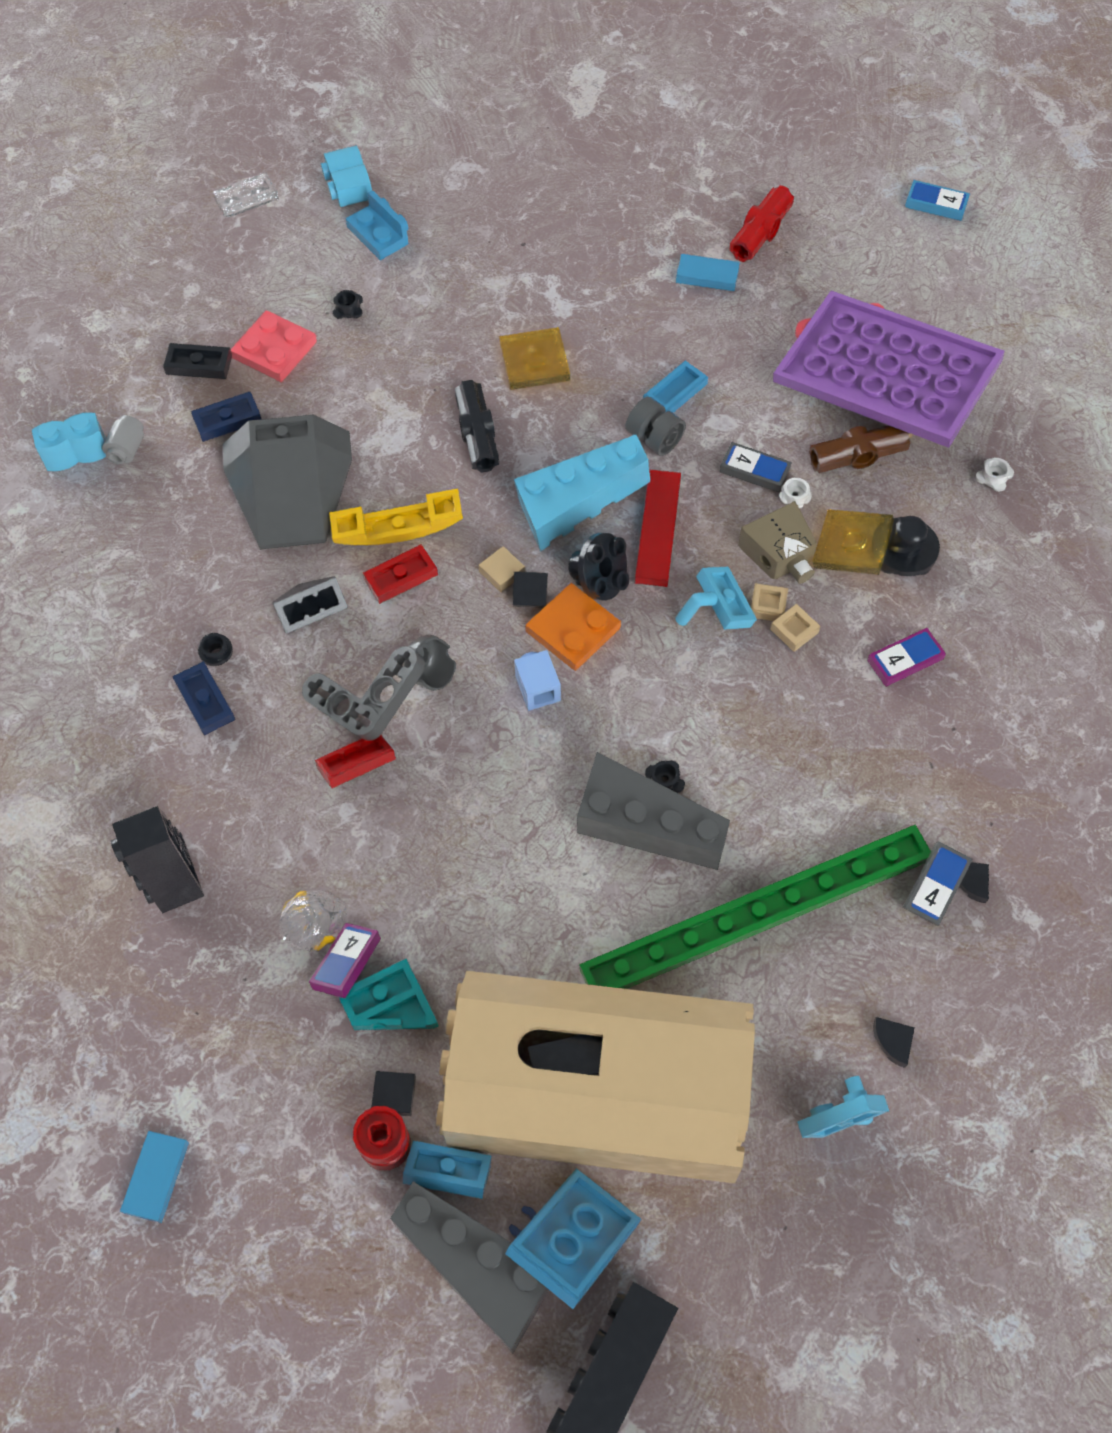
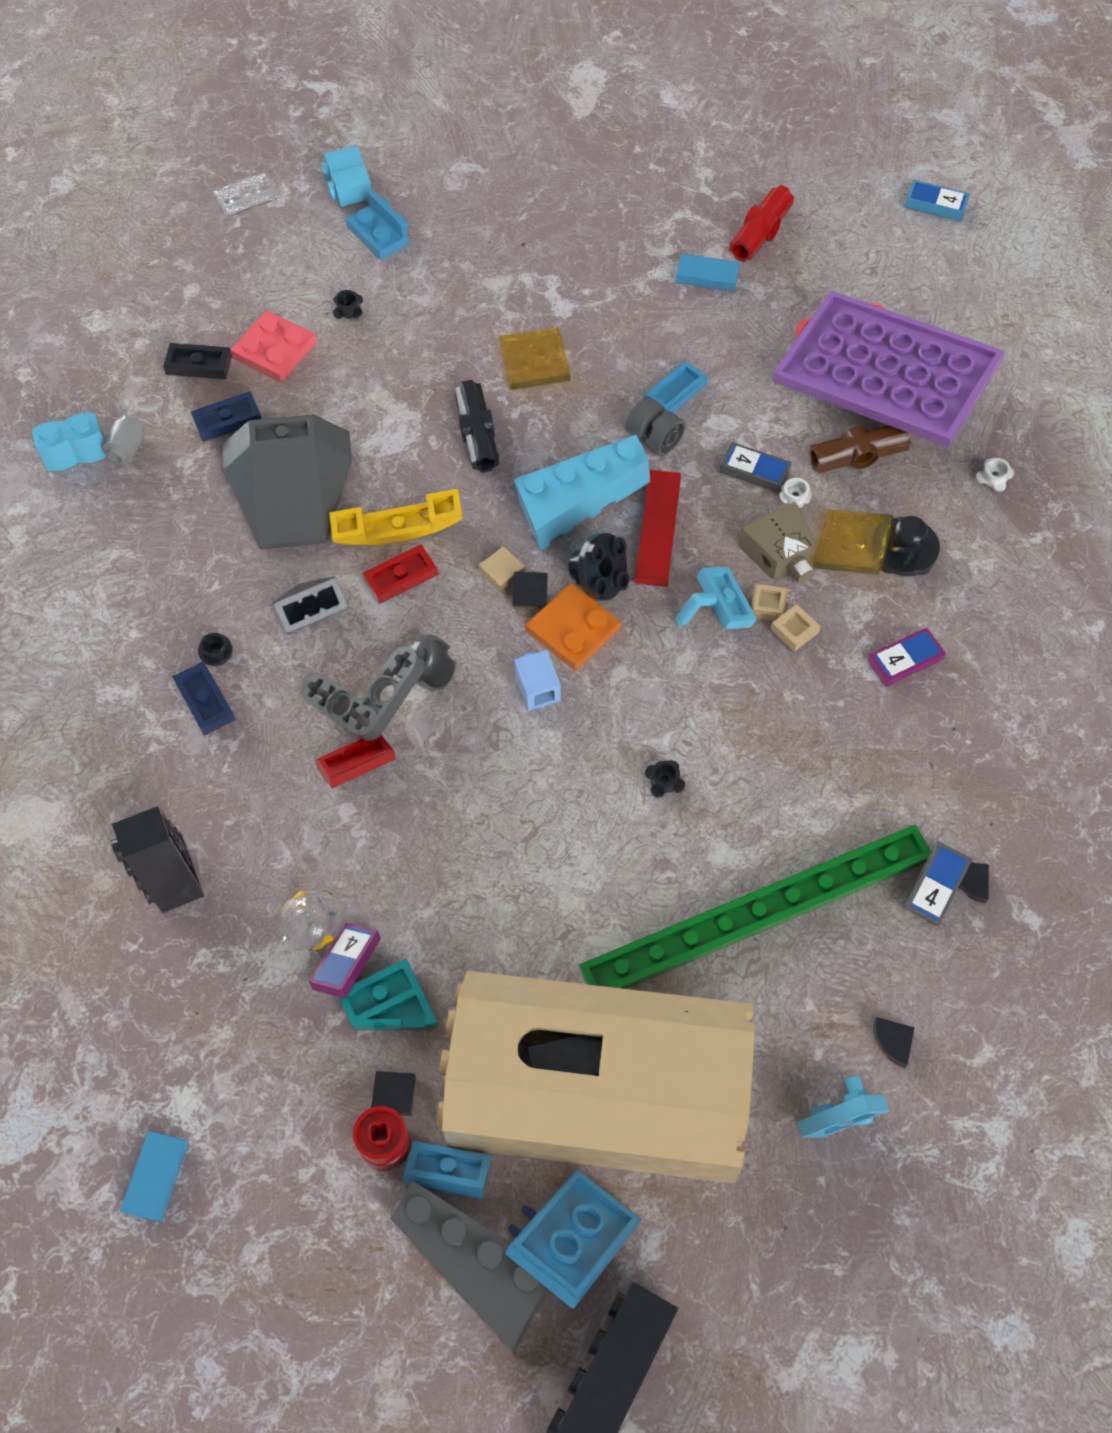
(648, 816): dark grey wedge -> none

